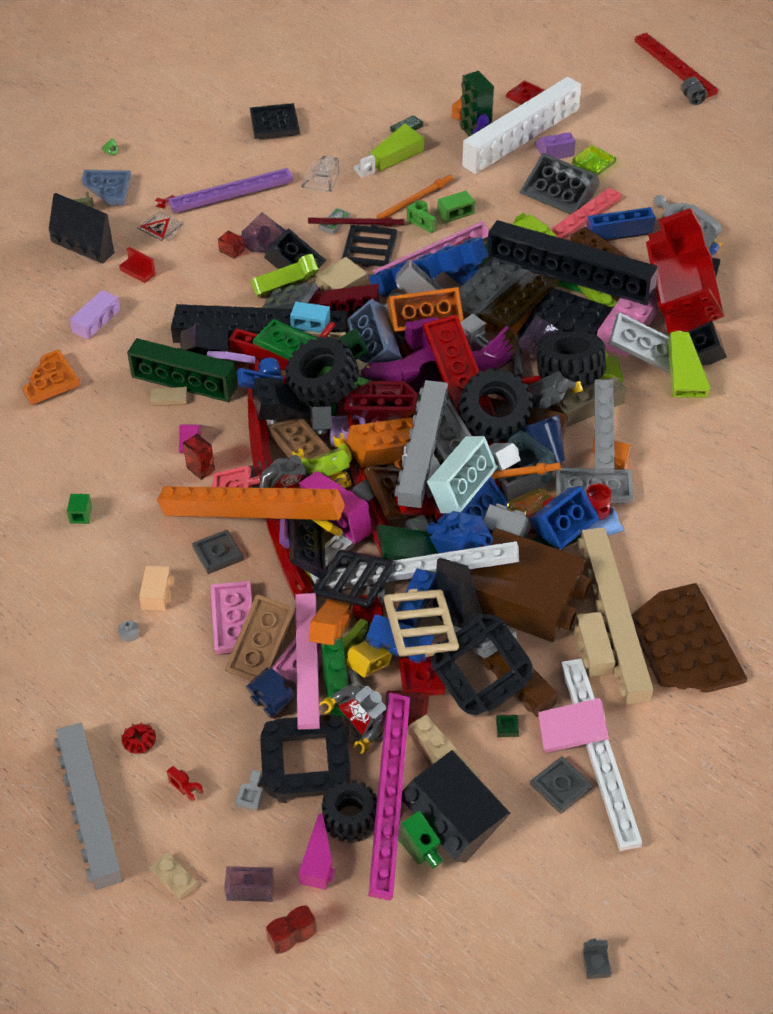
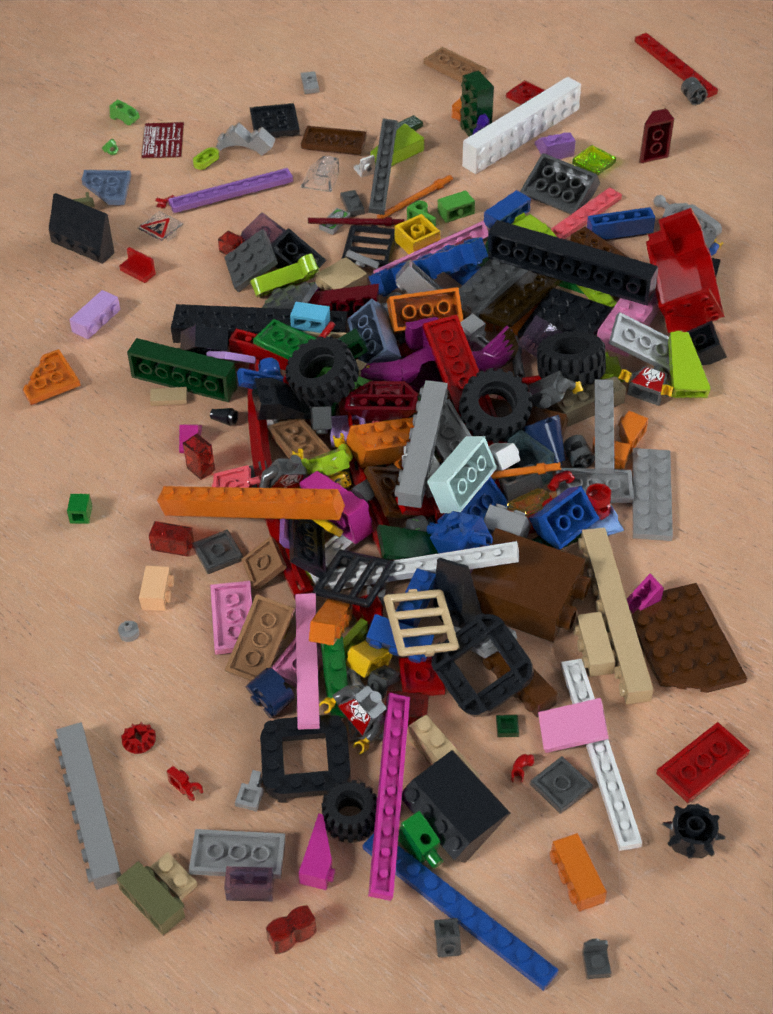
(123, 112): none -> bright green leg
(151, 897): none -> olive brick
(162, 140): none -> dark red sticker
(171, 538): none -> clear red brick
(206, 158): none -> lime plate
(219, 848): none -> light grey plate
(226, 416): none -> black cone
(238, 135): none -> light grey arch
(250, 260): none -> dark grey plate
(264, 563): none -> medium nougat plate
(309, 82): none -> light grey plate
(334, 140): none -> reddish brown plate
(352, 203): none -> dark grey plate
(361, 260): none -> light grey plate
(382, 678): none -> dark grey bracket
(383, 166): none -> dark grey plate
(416, 234): none -> yellow brick
(447, 937): none -> dark grey bracket
(452, 64): none -> medium nougat plate
(472, 918): none -> blue plate
(507, 209): none -> blue brick
(522, 761): none -> red arm
(566, 476): none -> red arm
(577, 872): none -> orange brick
(578, 452): none -> dark grey wheel
(632, 428): none -> orange slope
(646, 594): none -> dark pink slope
(648, 384): none -> torso
(652, 494): none -> light grey plate
(657, 136): none -> dark red slope
(693, 831): none -> black brick
(702, 762): none -> red plate

